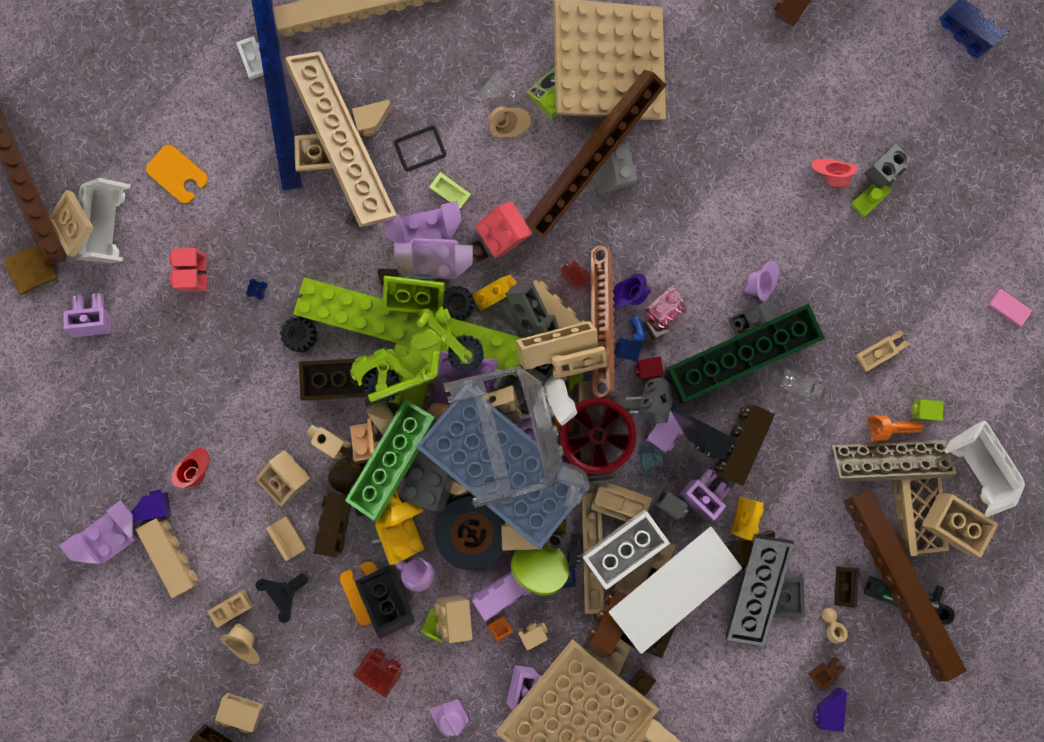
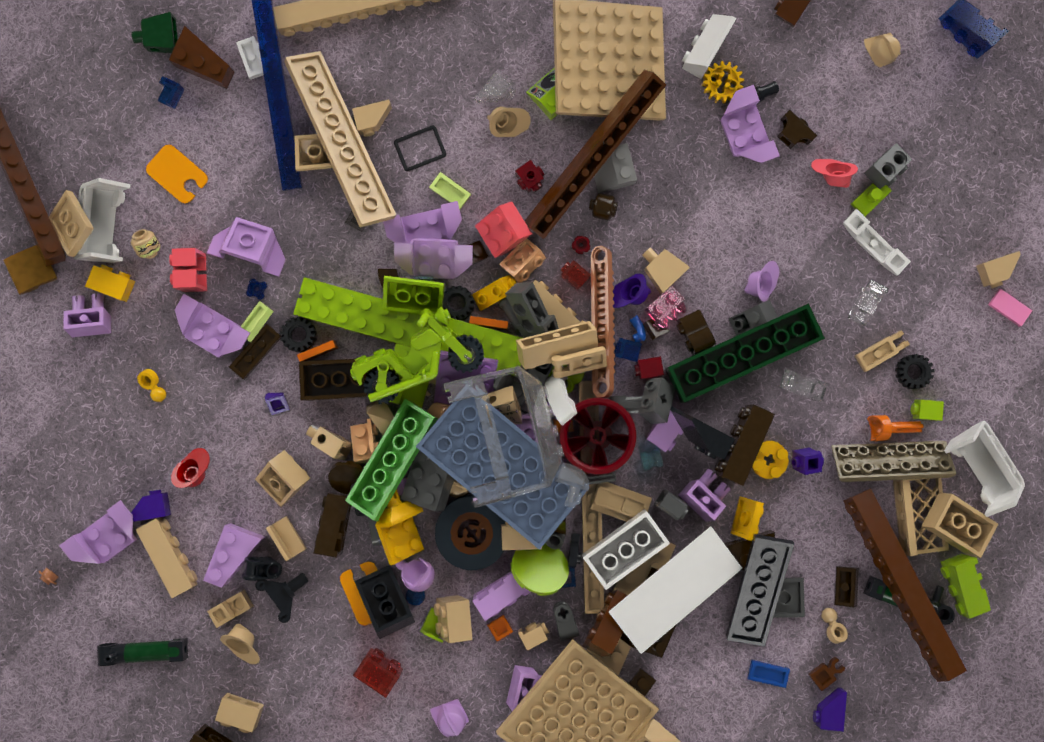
(48, 576): none -> nougat plate
(110, 283): none -> yellow brick
(114, 653): none -> piece
(145, 244): none -> tan head
(148, 380): none -> yellow plate
(157, 33): none -> dark green torso
(171, 92): none -> clear blue panel
(198, 59): none -> reddish brown wedge
(209, 328): none -> lavender piece
(230, 554): none -> lavender wedge
(250, 243): none -> lavender piece
(255, 351): none -> dark brown plate
(256, 320): none -> yellowish green tile
(258, 568): none -> black piece
(276, 400): none -> dark purple slope
(317, 351): none -> orange tile
(415, 598): none -> clear blue tile
(489, 323): none -> orange tile
(523, 260): none -> light nougat bracket
(530, 170): none -> dark red brick
(566, 623): none -> dark grey piece
(580, 239): none -> dark red plate
(603, 207): none -> dark brown head
(663, 269): none -> tan torso
(696, 332): none -> dark brown brick
(707, 44): none -> white slope
(718, 72): none -> yellow gear
(745, 128): none -> lavender piece
(767, 90): none -> black pin
(768, 673): none -> blue tile
(774, 469): none -> yellow plate
(795, 130): none -> dark brown brick
(807, 461): none -> dark purple brick
(866, 302): none -> clear brick
(874, 244): none -> white slope
(883, 49): none -> tan piece
(922, 363): none -> black tyre
(965, 585): none -> lime wedge
(997, 270): none -> tan slope

